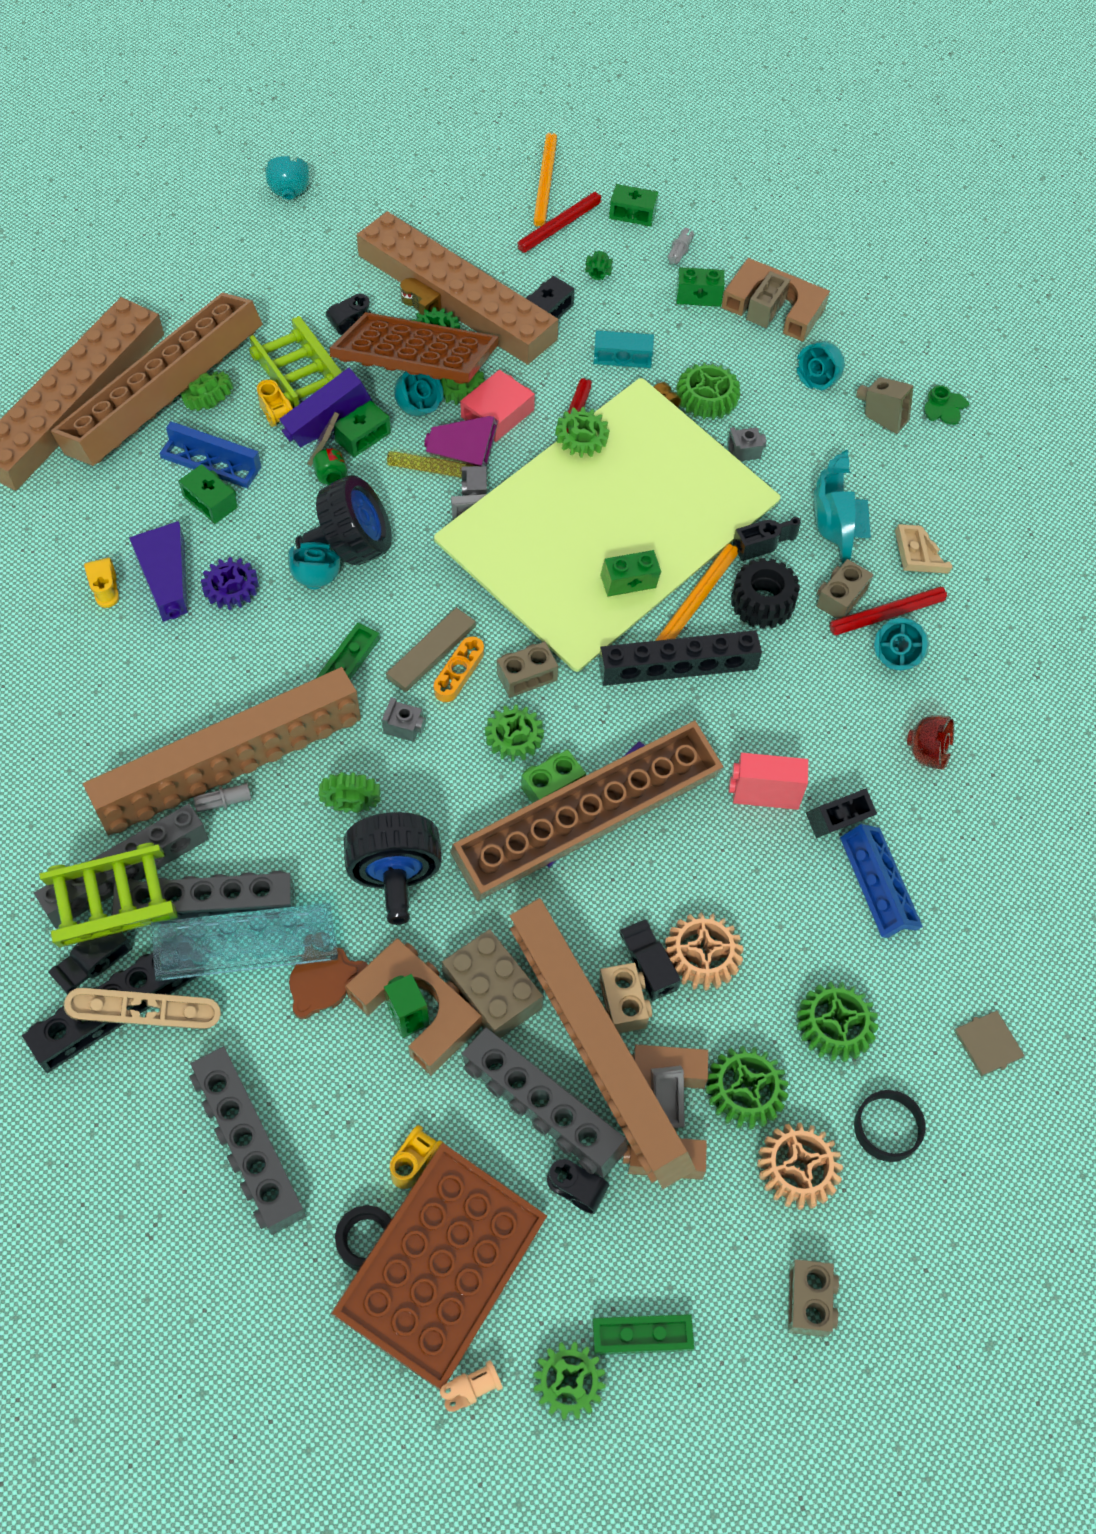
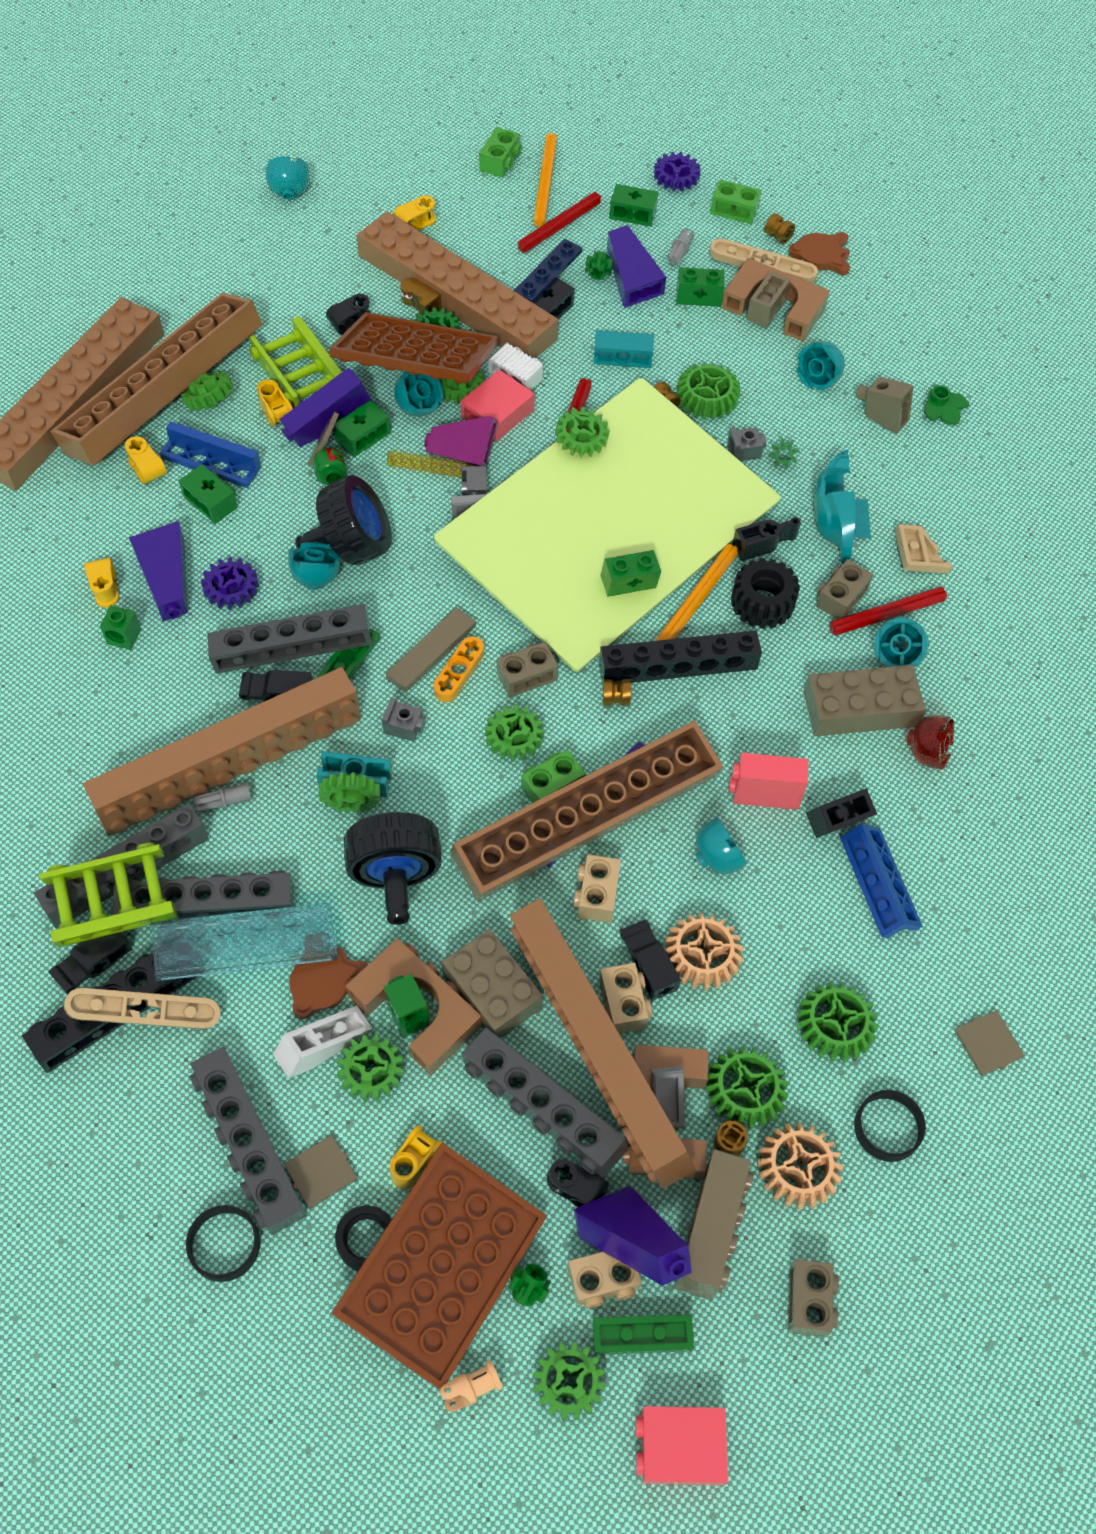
(120, 627): none -> green brick
(143, 460): none -> yellow piece
(200, 1220): none -> black tyre
(271, 684): none -> black piece
(289, 638): none -> dark grey brick
(319, 1041): none -> white slope
(320, 1172): none -> dark tan piece
(352, 763): none -> teal piece
(358, 1065): none -> bright green gear
(416, 214): none -> yellow piece
(499, 152): none -> bright green brick
(515, 363): none -> white brick
(529, 1285): none -> green gear
(548, 270): none -> dark blue bracket
(598, 888): none -> tan brick
(601, 1267): none -> tan brick
(616, 692): none -> pearl gold wheel
(633, 268): none -> dark purple slope
(634, 1234): none -> dark purple slope
(677, 171): none -> dark purple gear
(682, 1446): none -> coral brick
(713, 1224): none -> dark tan brick
(718, 849): none -> teal cylinder
(729, 1143): none -> pearl gold wheel
(735, 201): none -> bright green brick
(737, 254): none -> tan piece
(779, 228): none -> pearl gold wheel
(785, 460): none -> green gear
(823, 251): none -> dark orange tile
(863, 700): none -> dark tan brick

